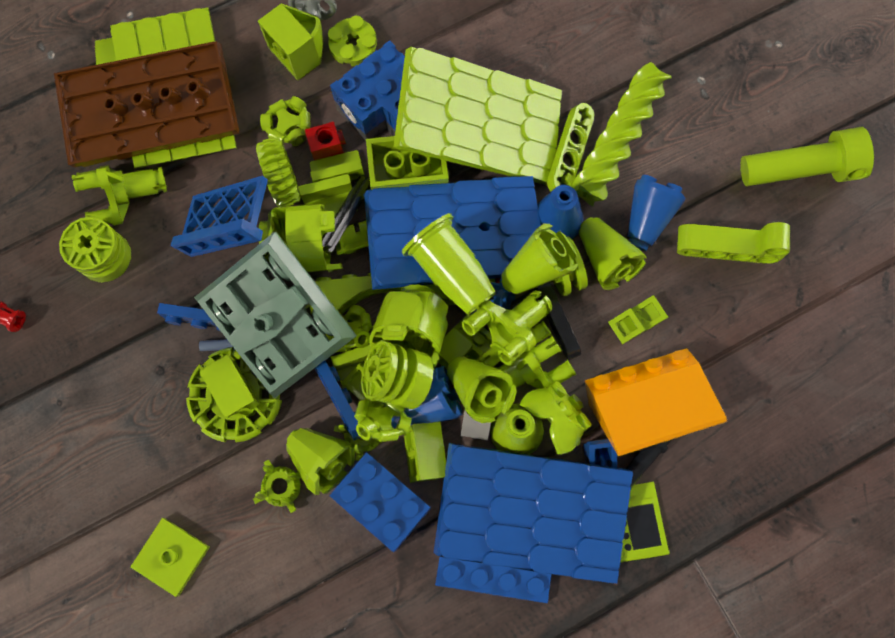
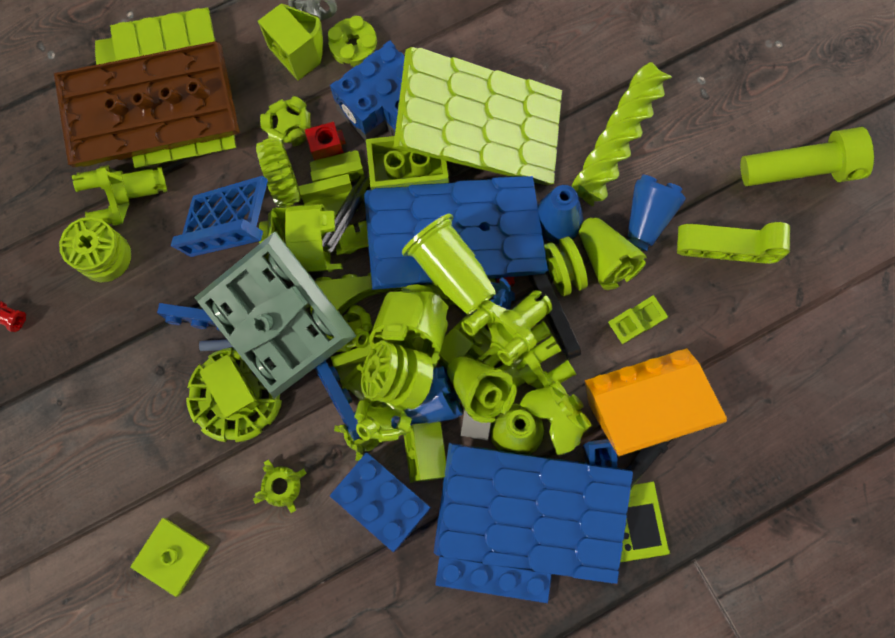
(319, 458): lime cone -> none
(539, 261): lime cone -> none
(566, 146): lime beam -> none

